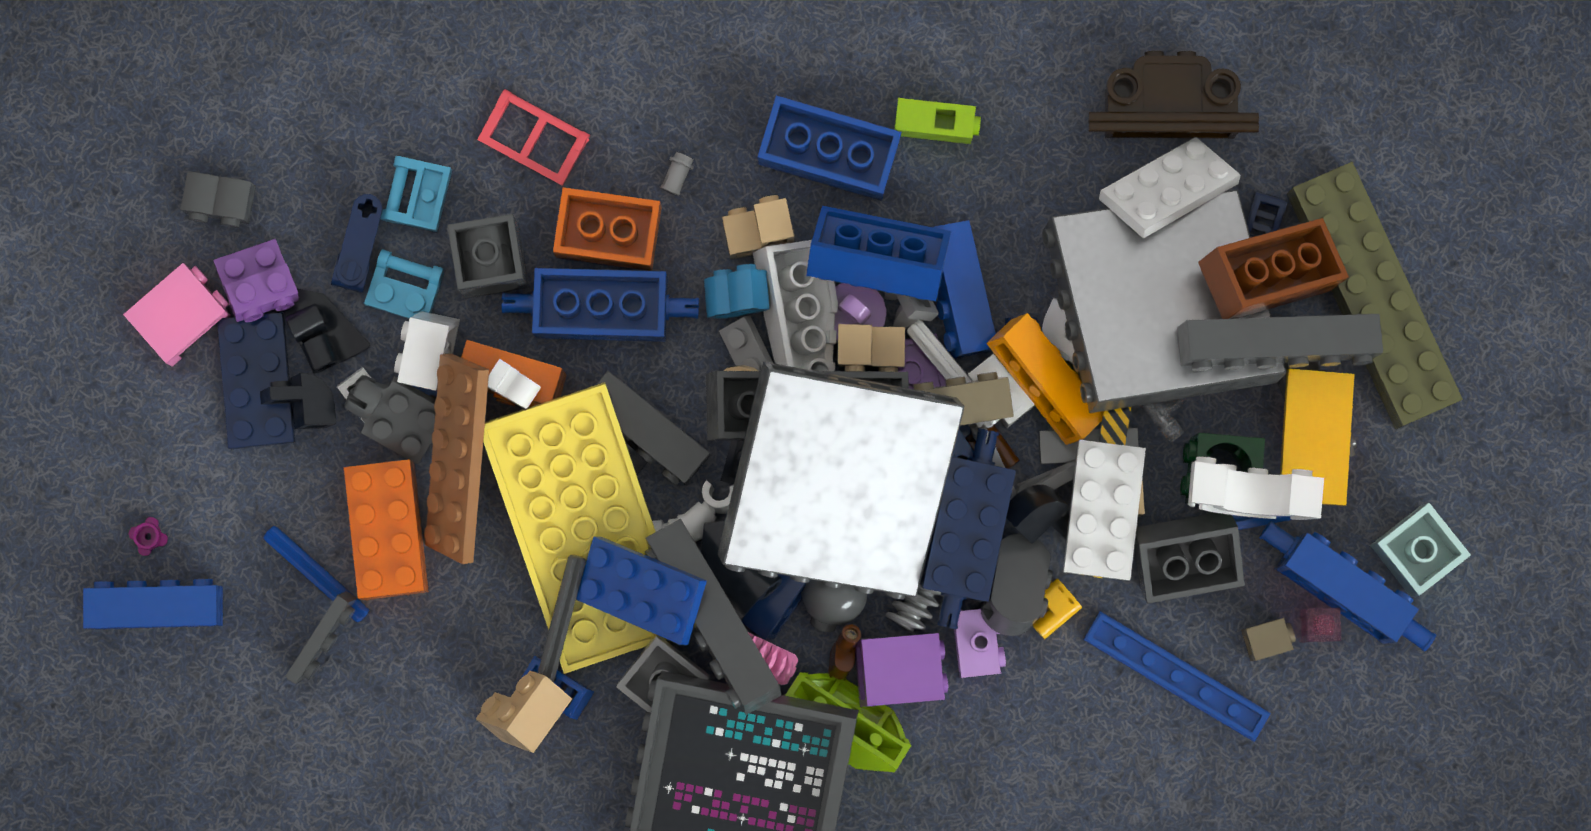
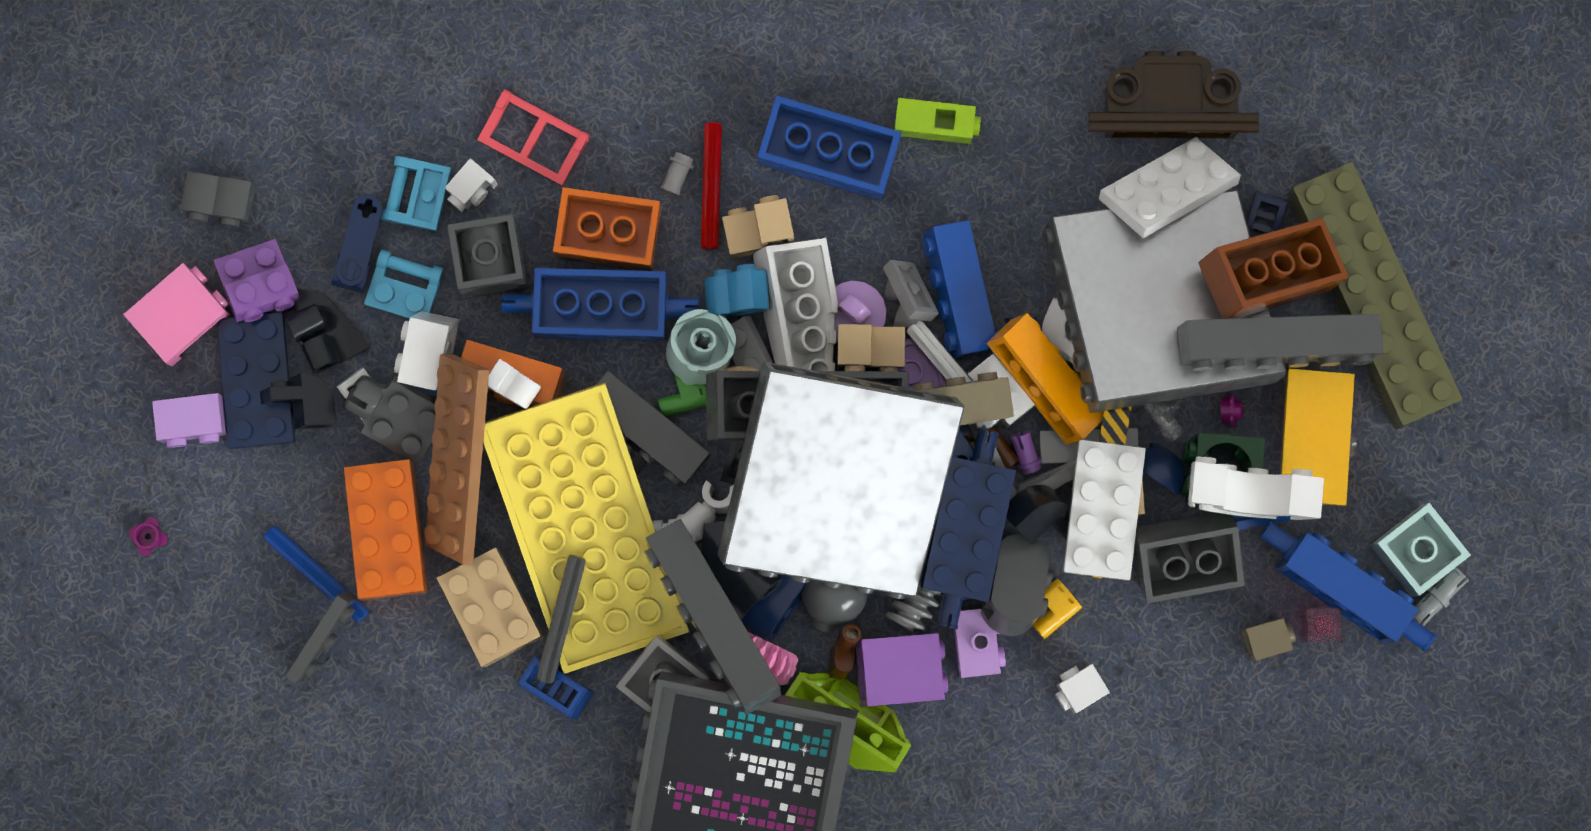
(153, 606): blue brick -> none
(189, 419): none -> lavender brick
(469, 186): none -> white brick
(490, 607): none -> tan brick
(527, 714): tan brick -> none
(641, 590): blue plate -> none
(689, 398): none -> bright green piece
(707, 332): none -> light aqua brick
(711, 186): none -> red axle
(878, 253): blue slope -> none
(1026, 452): none -> medium lavender pin
(1080, 688): none -> white brick
(1164, 467): none -> dark blue brick
(1176, 676): blue tile -> none
(1231, 410): none -> magenta plate
(1439, 596): none -> light grey pin

